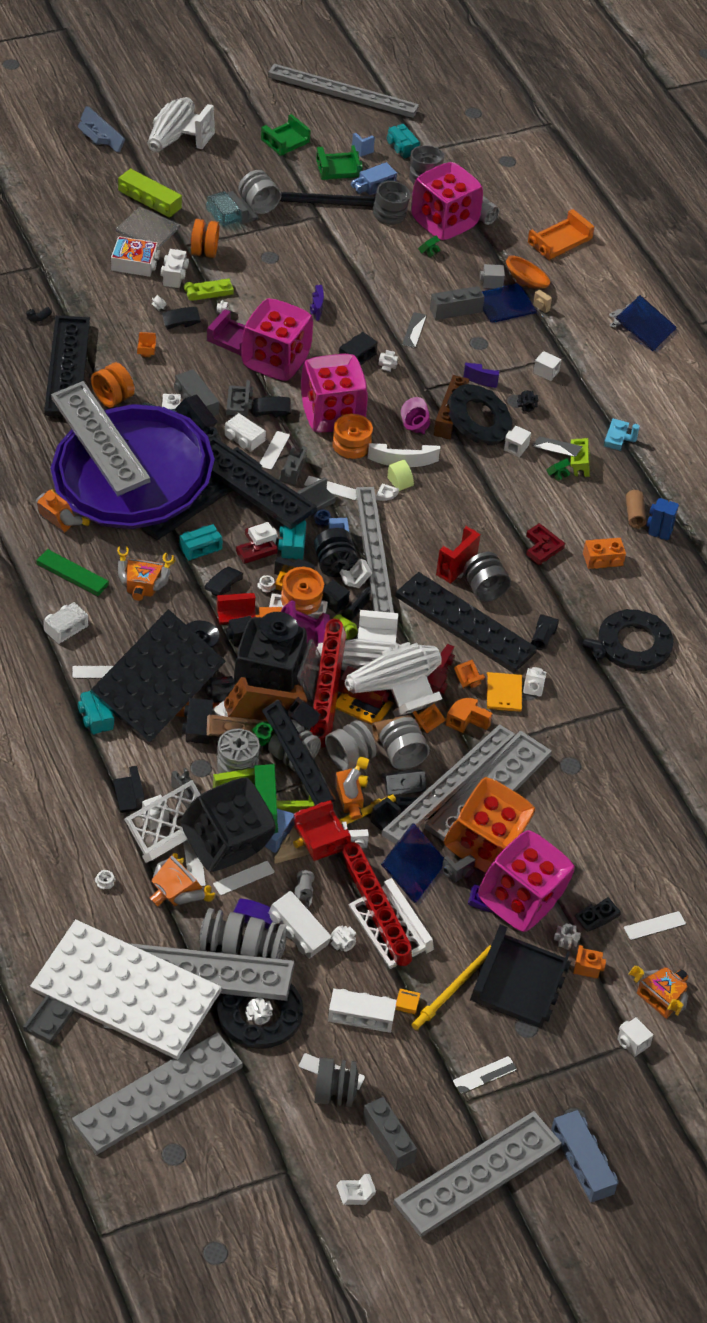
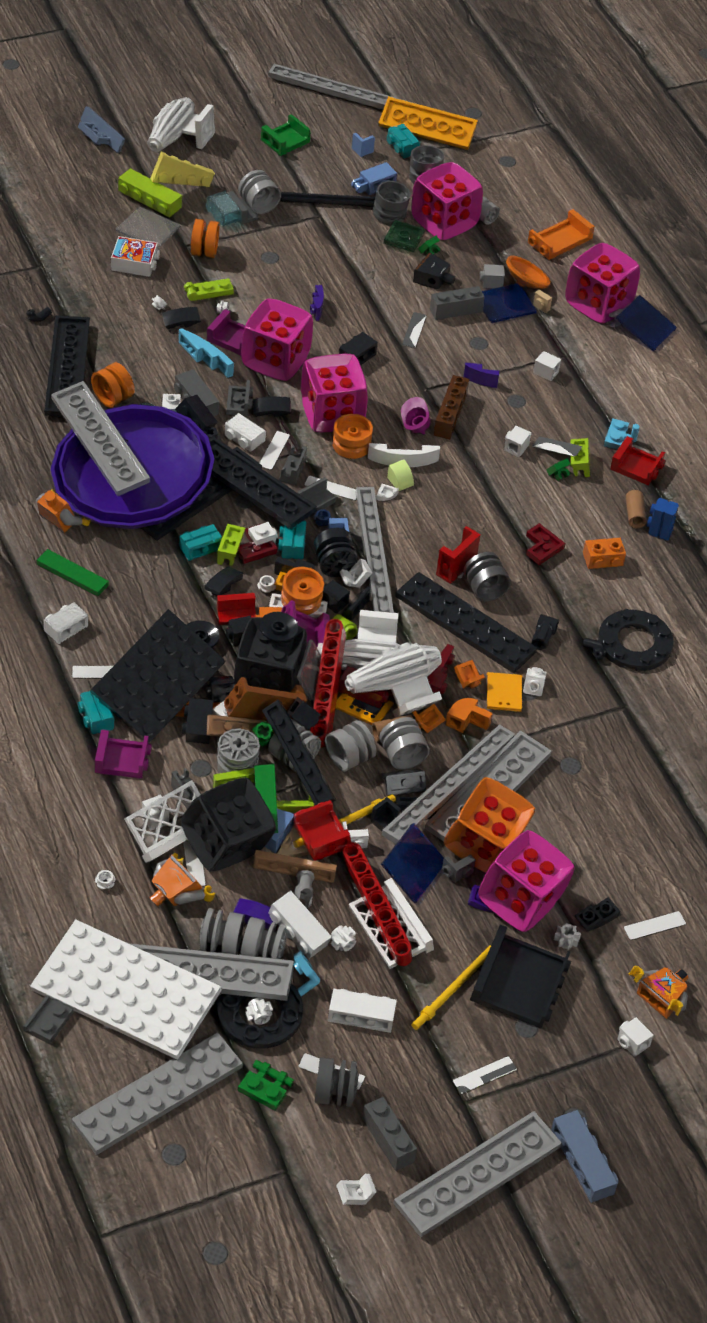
(122, 756): none -> magenta panel
(129, 791): black panel -> none
(143, 576): torso -> none
(146, 344): orange bracket -> none
(174, 268): white brick -> none
(175, 171): none -> light yellow wing
(203, 350): none -> medium azure slope
(230, 543): none -> lime hinge
(243, 877): white sticker -> none
(262, 1090): none -> green plate
(292, 865): none -> medium nougat tile
(304, 966): none -> medium azure plate
(338, 164): green panel -> none
(349, 788): torso -> none
(388, 360): white gear -> none
(404, 236): none -> clear green plate
(407, 1001): light orange tile -> none
(429, 122): none -> light orange plate
(433, 272): none -> black torso
(459, 416): black plate -> none
(527, 401): black gear -> none
(589, 962): orange brick -> none
(602, 282): none -> dark pink piece
(637, 463): none -> red panel

